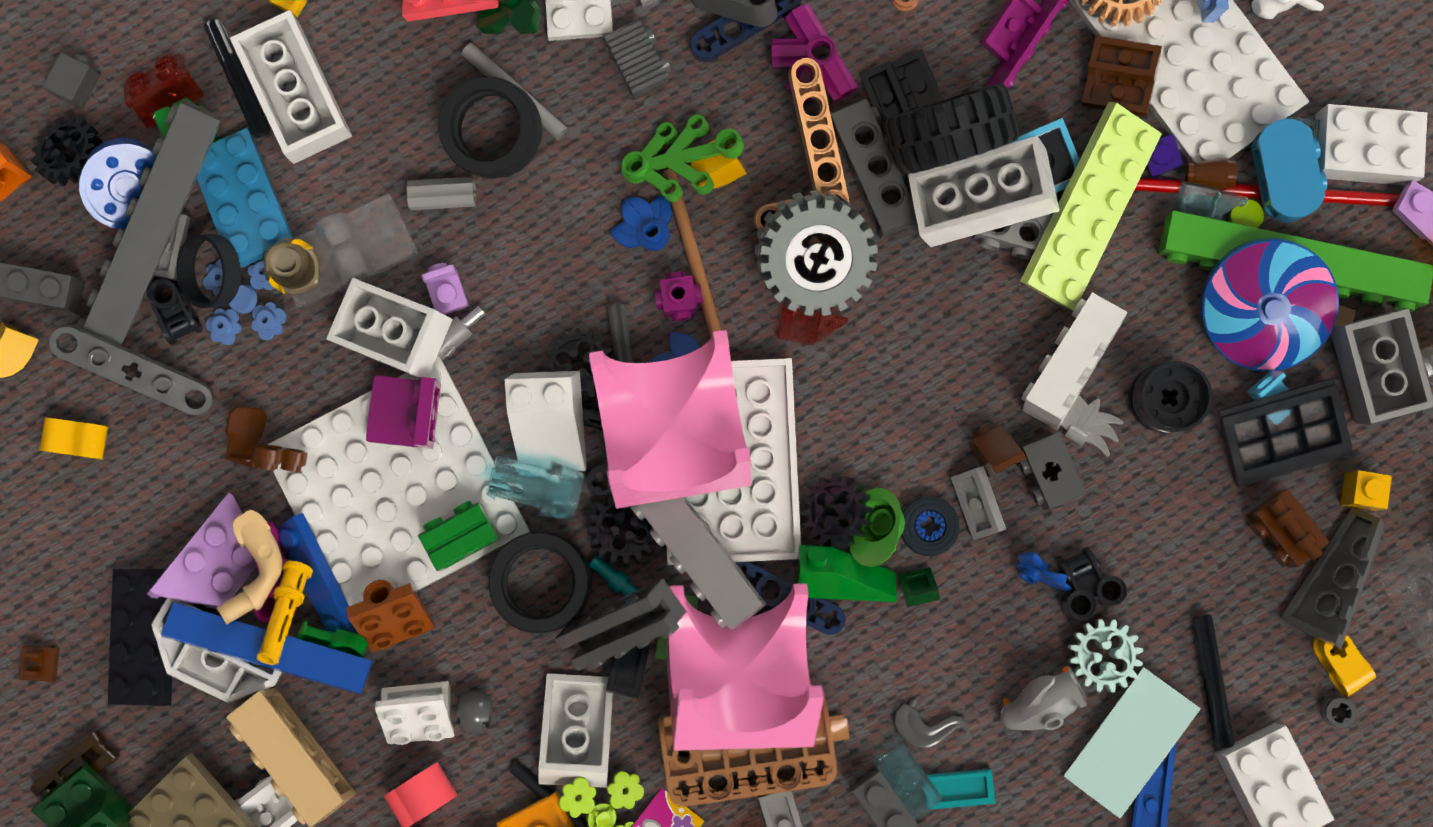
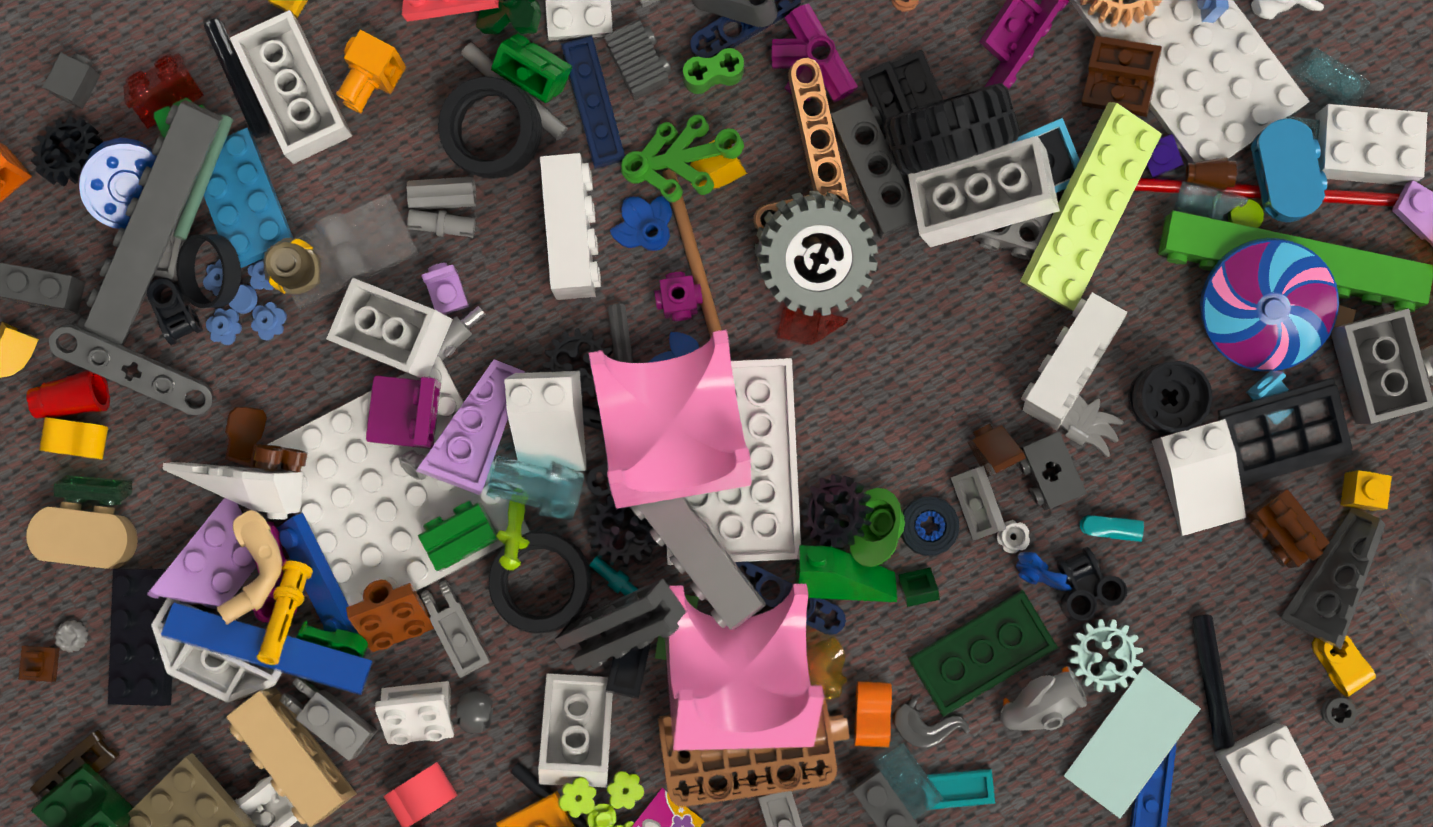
(69, 395): none -> red plant
(71, 636): none -> light grey piece
(80, 489): none -> clear green plate
(82, 536): none -> tan brick
(201, 183): none -> sand green bar
(254, 488): none -> white wedge
(330, 720): none -> light grey hinge
(371, 67): none -> light orange brick
(410, 462): none -> light grey piece
(441, 223): none -> light grey pin
(456, 632): none -> light grey hinge
(473, 435): none -> lavender wing
(512, 536): none -> lime sword
(531, 67): none -> green brick
(568, 226): none -> white brick
(593, 102): none -> dark blue tile
(713, 70): none -> bright green axle
(825, 666): none -> clear yellow hair
(872, 714): none -> orange axle
(982, 653): none -> dark green tile
(1022, 537): none -> white plate
(1112, 527): none -> teal bar
(1201, 476): none -> white slope
(1332, 78): none -> clear light blue plate

